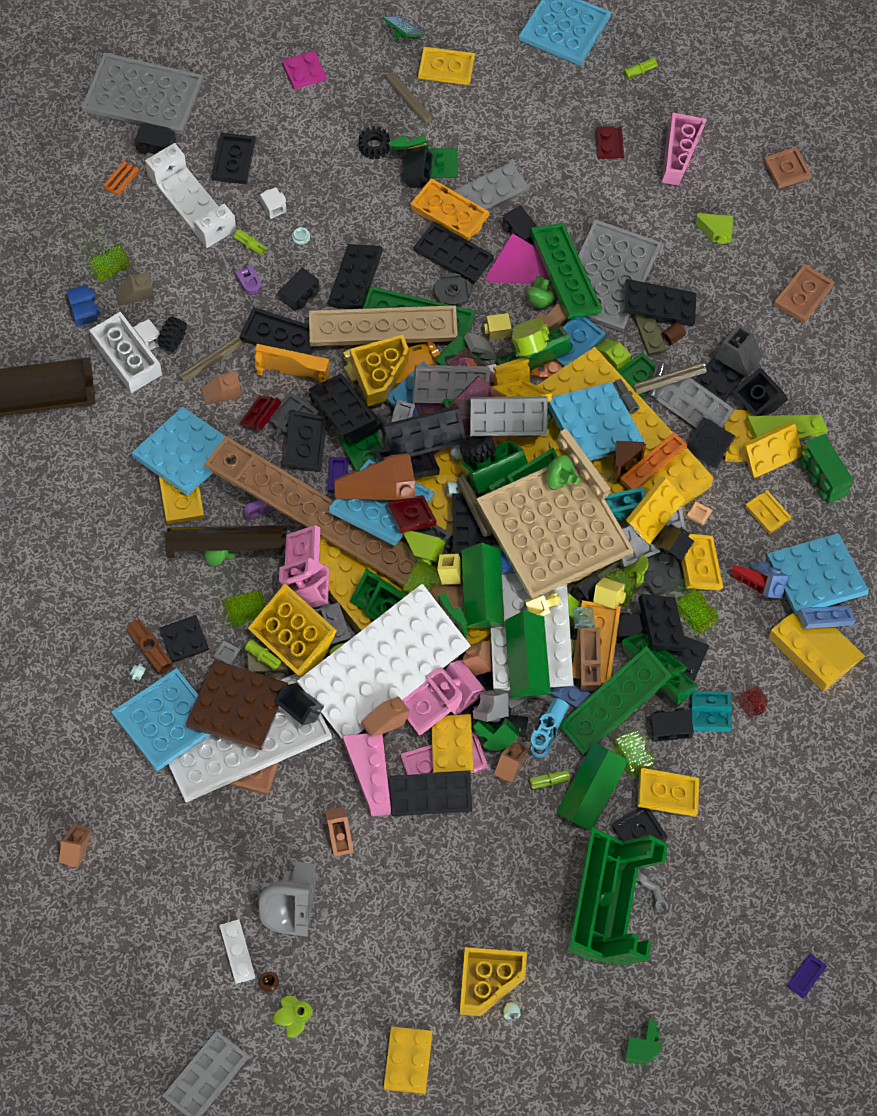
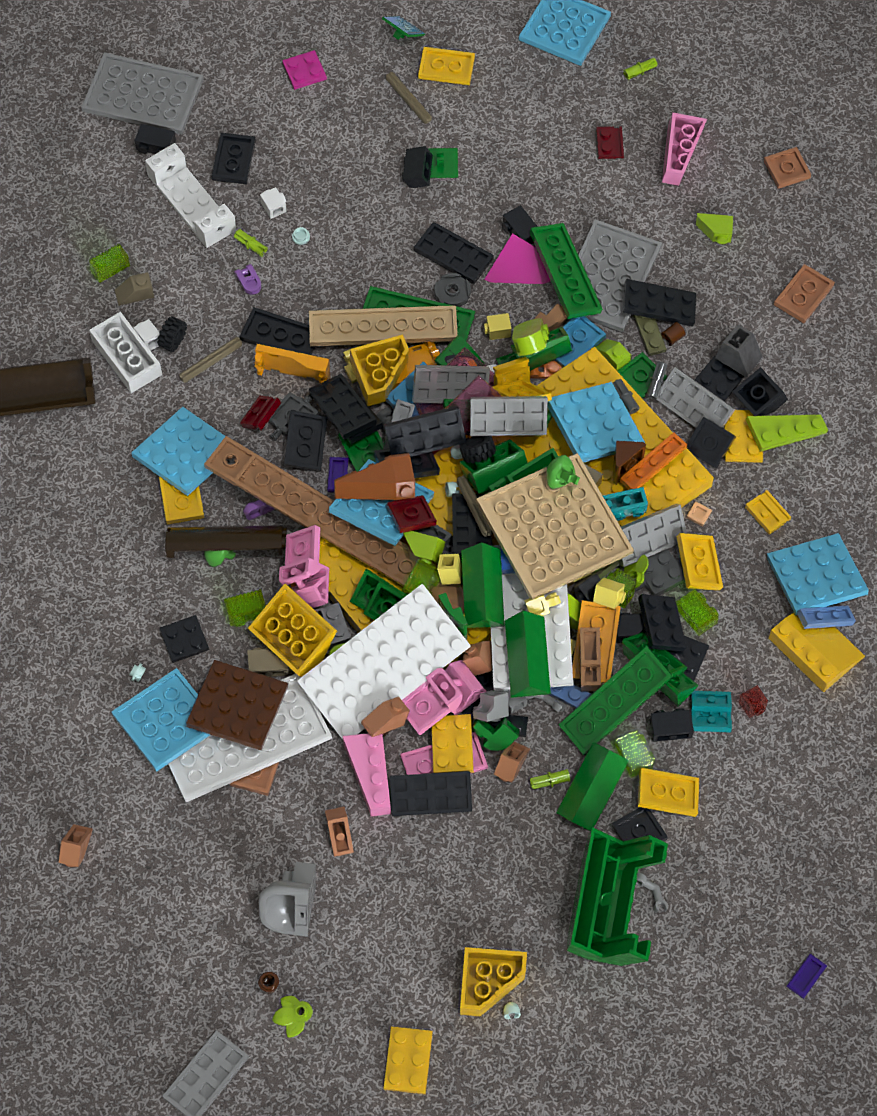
(82, 305): blue brick -> none
(128, 168): orange tile -> none
(155, 654): dark orange piece -> none
(222, 388): nougat slope -> none
(227, 653): light grey plate -> none
(237, 951): white plate -> none
(262, 654): lime axle -> none
(299, 289): black brick -> none
(299, 704): black panel -> none
(355, 276): black plate -> none
(376, 151): black tyre -> none
(401, 143): green slope -> none
(449, 209): light orange piece -> none
(481, 345): light grey slope -> none
(495, 187): light grey plate -> none
(539, 295): bright green piece -> none
(547, 724): medium azure connector -> none
(583, 617): clear light blue plate -> none
(586, 468): tan plate -> none
(644, 1051): green brick -> none
(655, 510): yellow plate -> none
(670, 377): dark tan axle -> none
(673, 541): black brick -> none
(749, 577): red slope -> none
(772, 449): yellow plate -> none
(775, 581): medium blue bracket -> none
(825, 469): green brick -> none

